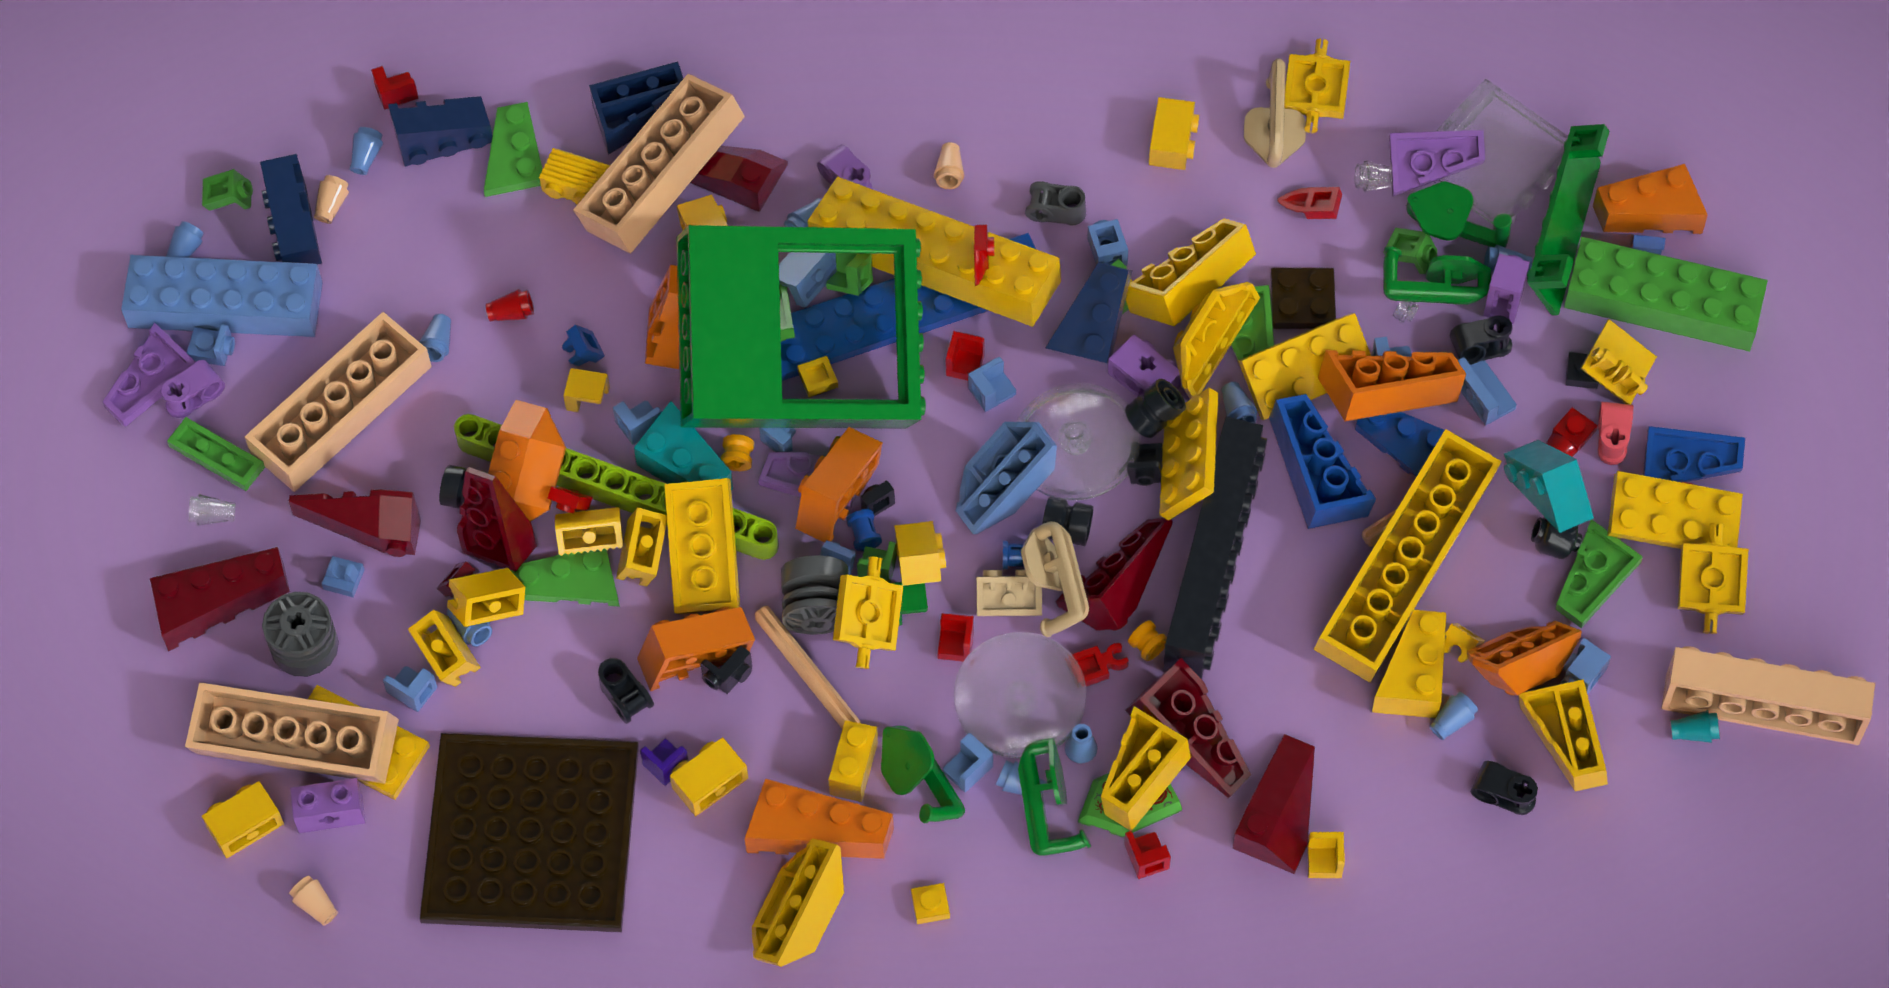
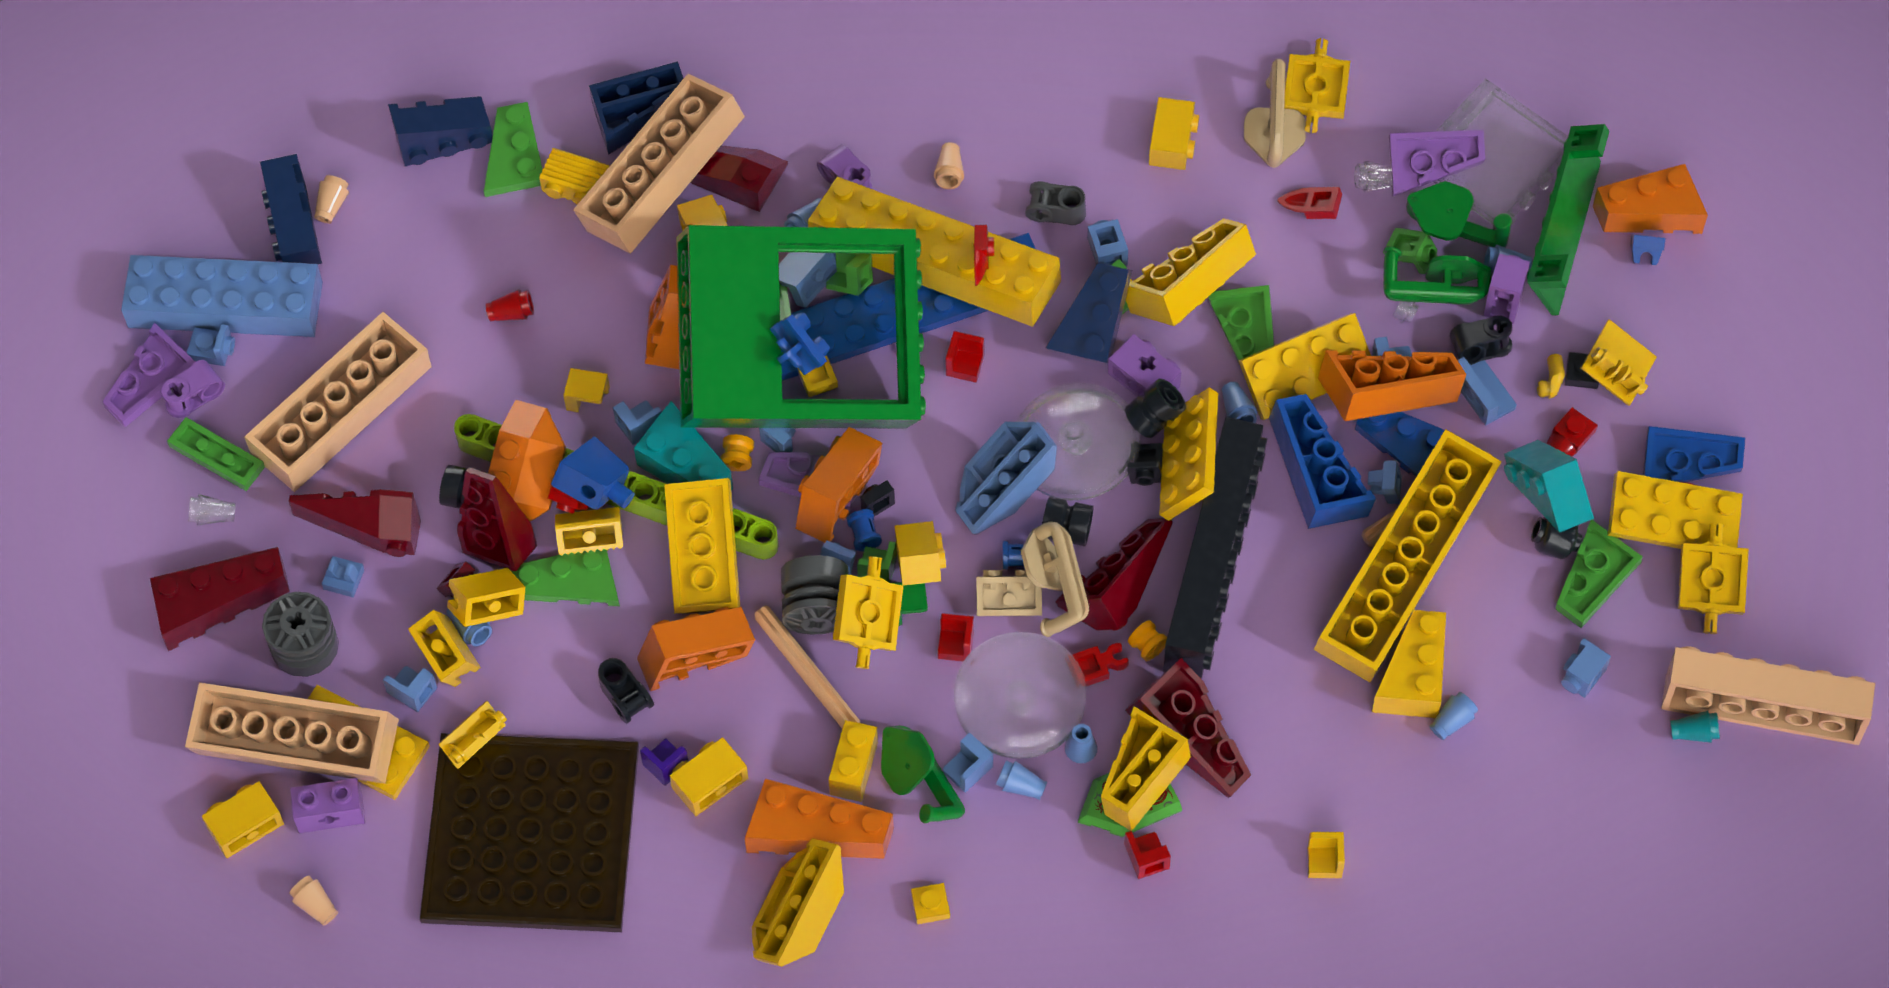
(184, 240): medium blue cone -> none
(226, 189): bright green bracket -> none
(365, 148): medium blue cone -> none
(395, 89): red panel -> none
(437, 337): medium blue cone -> none
(472, 734): none -> yellow hinge
(584, 344): blue tile -> none
(594, 476): none -> blue torso
(642, 546): yellow brick -> none
(734, 670): black bracket -> none
(797, 344): none -> blue hips
(990, 384): medium blue panel -> none
(1034, 801): green piece -> none
(1211, 332): yellow wedge -> none
(1279, 811): dark red wedge -> none
(1302, 297): dark brown plate -> none
(1387, 482): none -> medium blue tile
(1463, 638): yellow tile -> none
(1502, 787): black piece -> none
(1525, 656): orange wedge -> none
(1556, 376): none -> yellow arm
(1568, 731): yellow wedge -> none
(1614, 431): coral piece -> none
(1666, 294): bright green brick -> none

